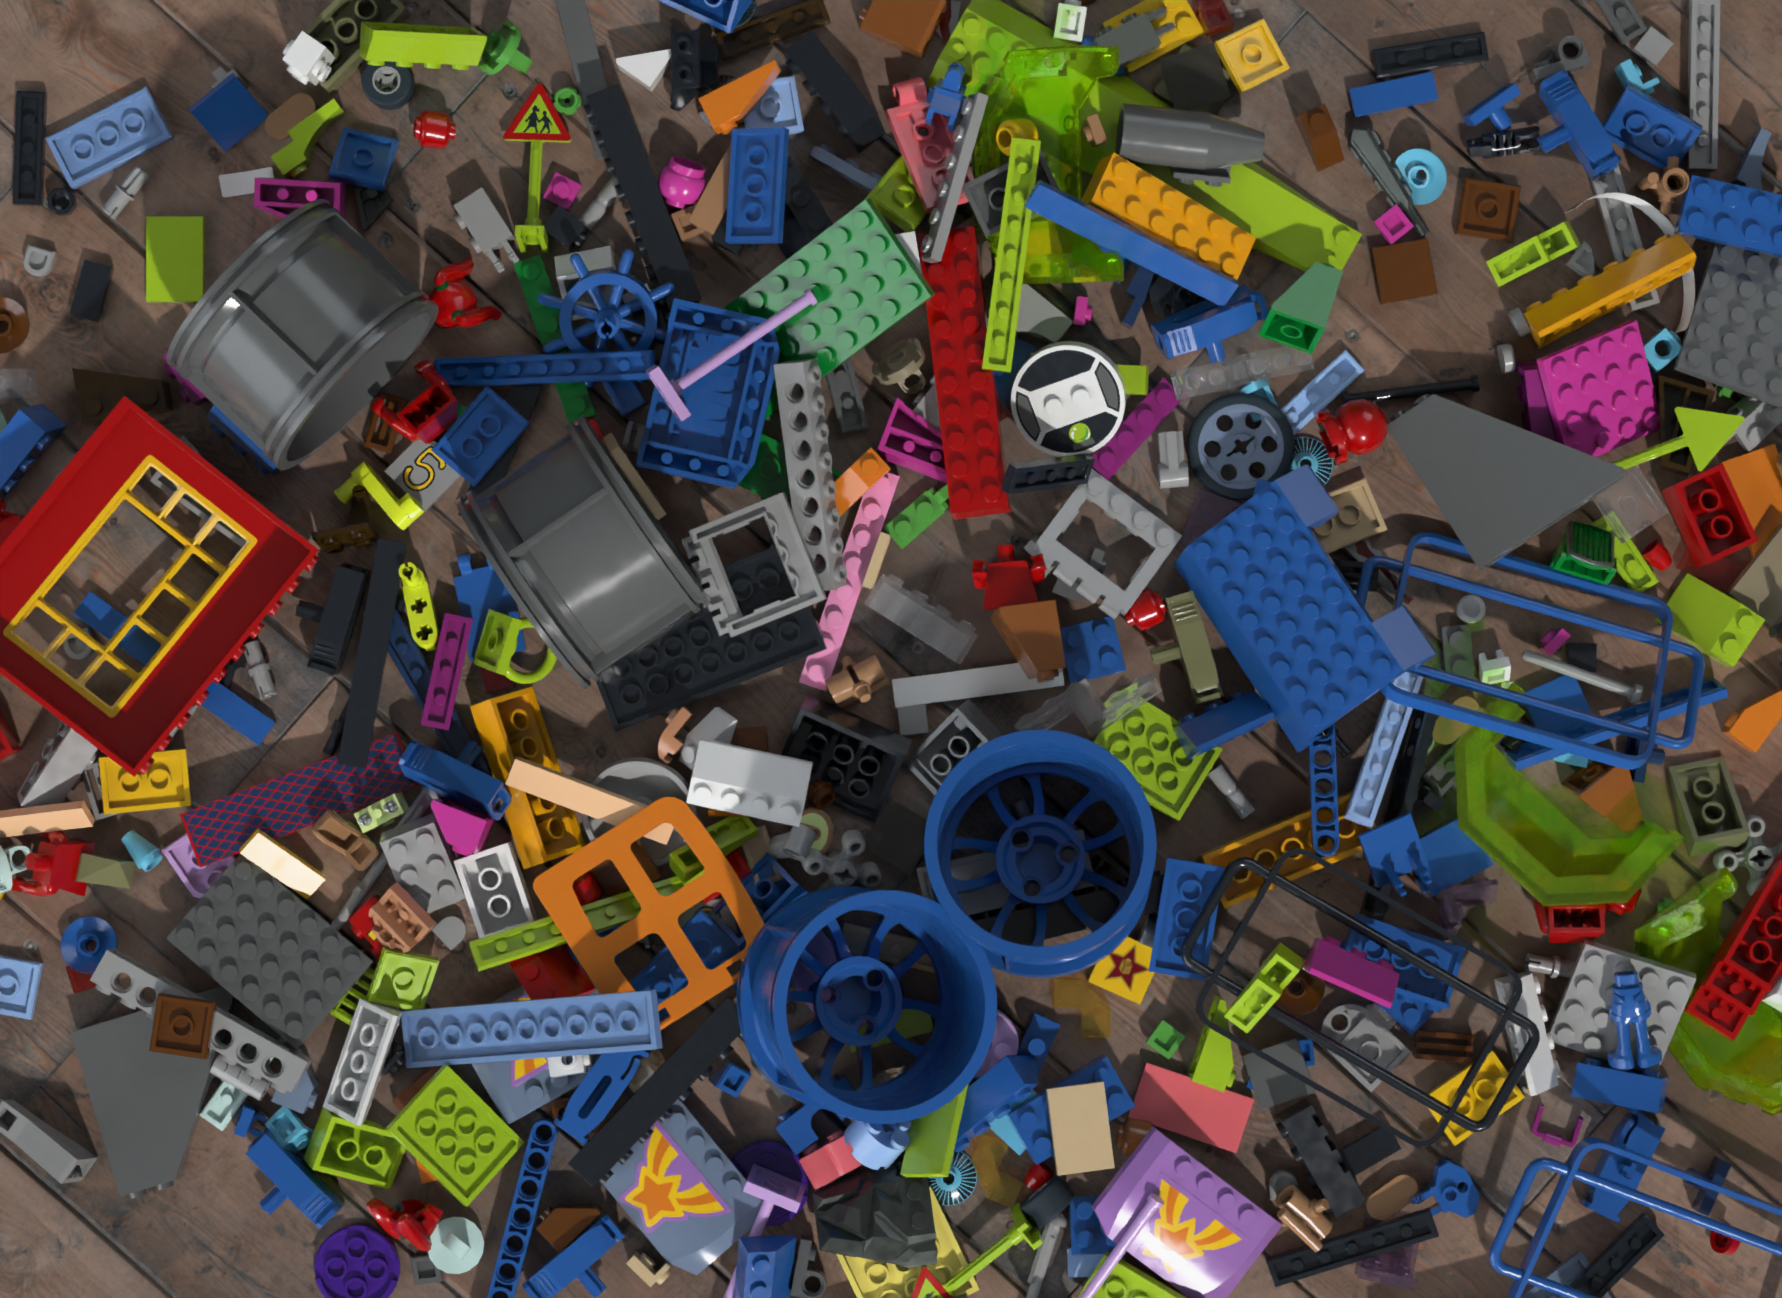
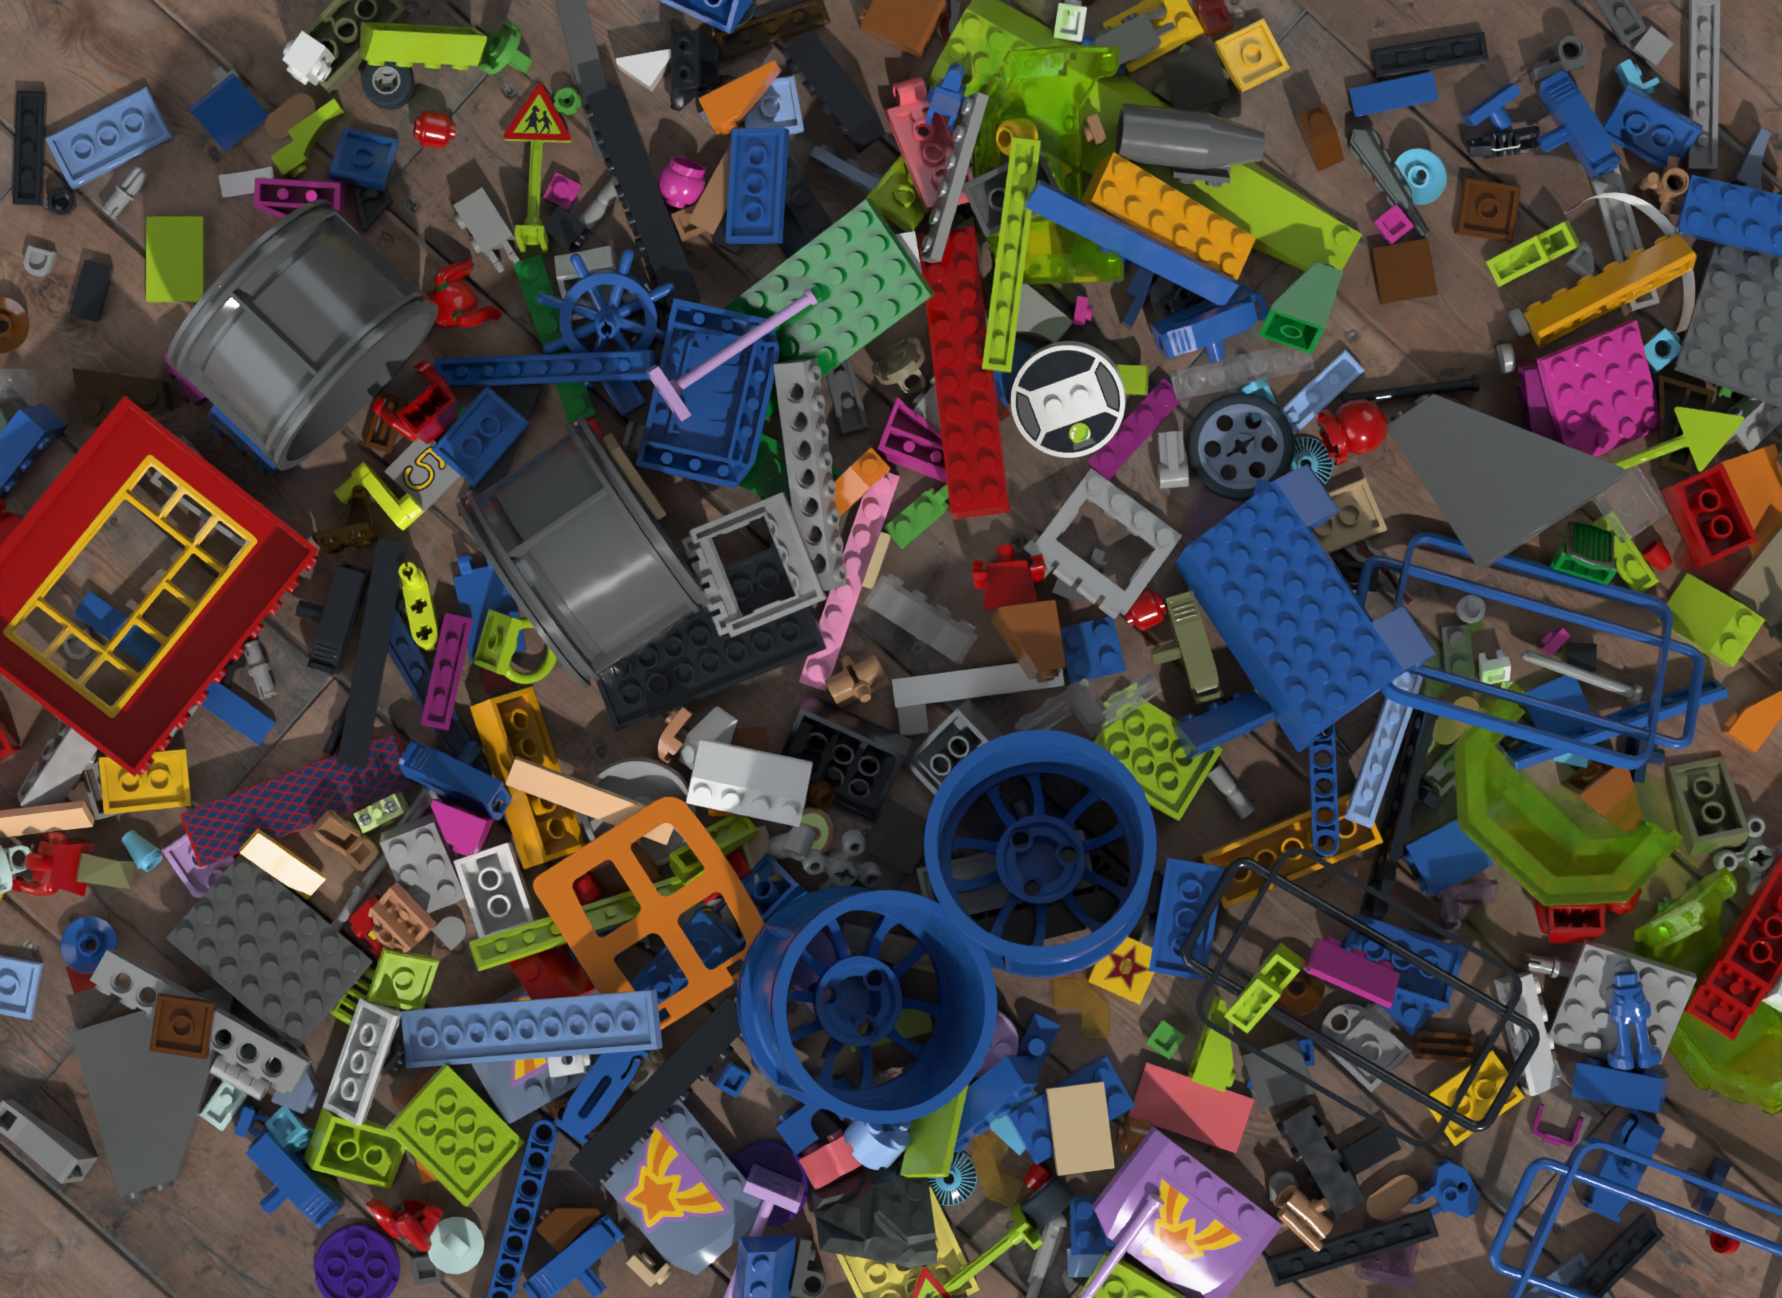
(1047, 473): black plate -> none
(1394, 851): blue plate -> none

